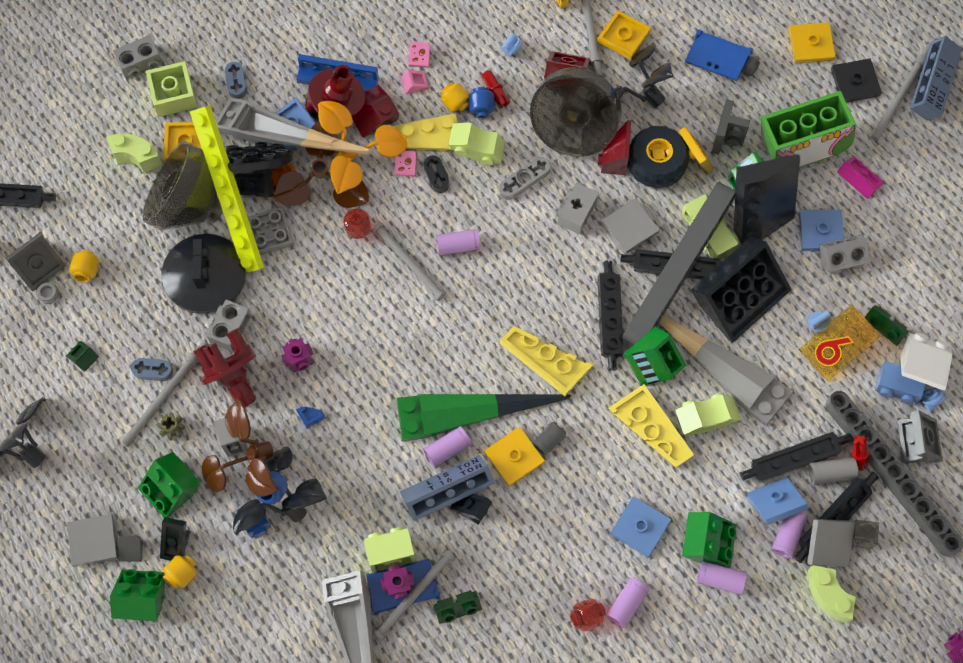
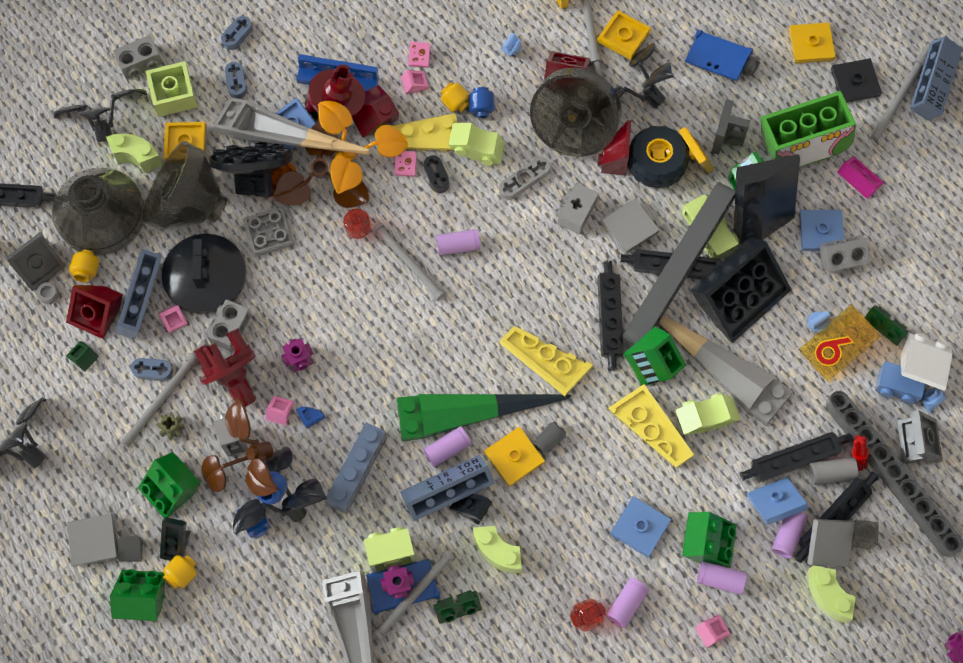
(93, 308): none -> dark red slope
(98, 211): none -> clear smoke cone
(101, 127): none -> black plant
(138, 293): none -> sand blue brick
(173, 318): none -> bright pink slope
(226, 188): neon yellow plate -> none
(238, 33): none -> sand blue beam
(279, 410): none -> bright pink slope
(356, 468): none -> sand blue brick
(493, 85): red axle -> none
(496, 551): none -> yellowish green brick
(712, 630): none -> bright pink slope

